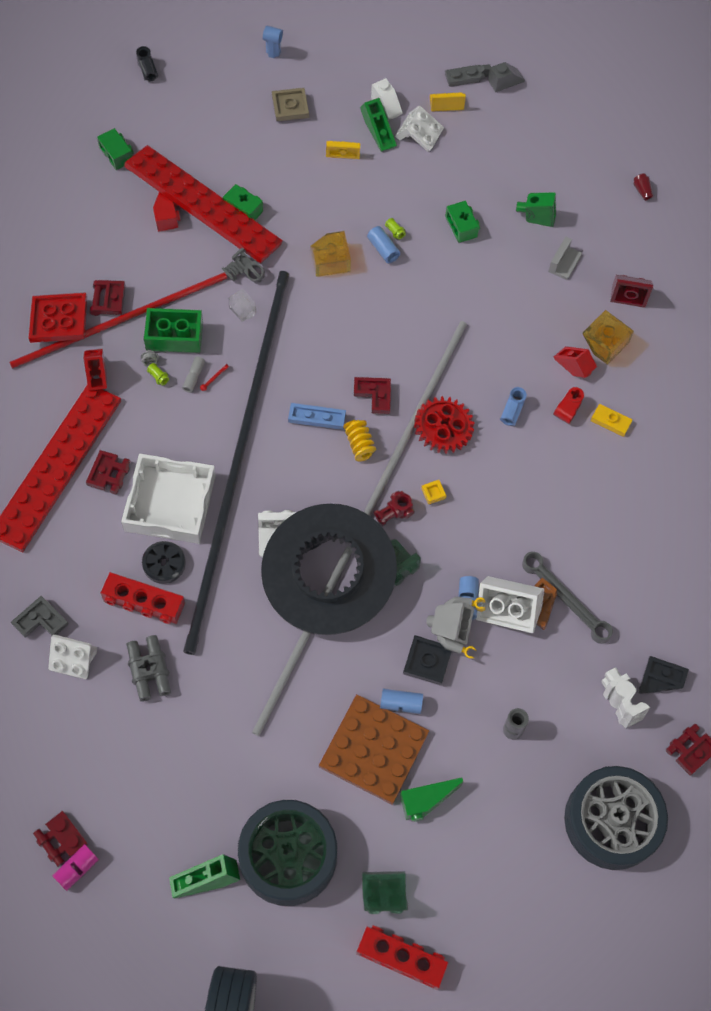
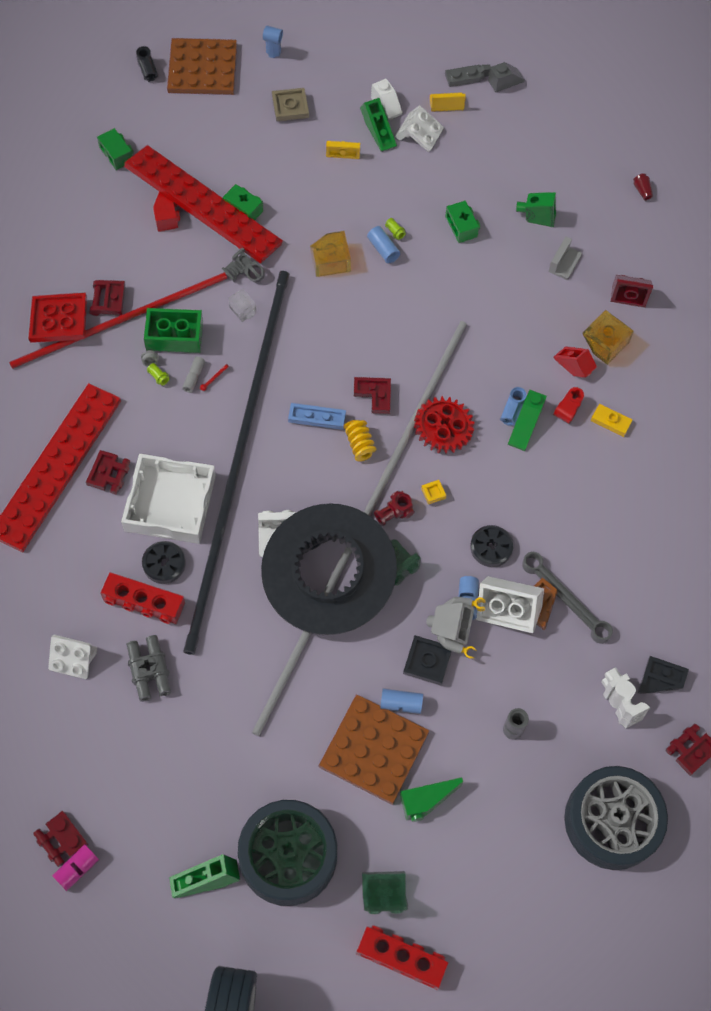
(37, 614): dark grey plate -> none
(95, 365): red torso -> none
(202, 66): none -> dark orange plate
(482, 551): none -> black wheel
(527, 420): none -> green slope

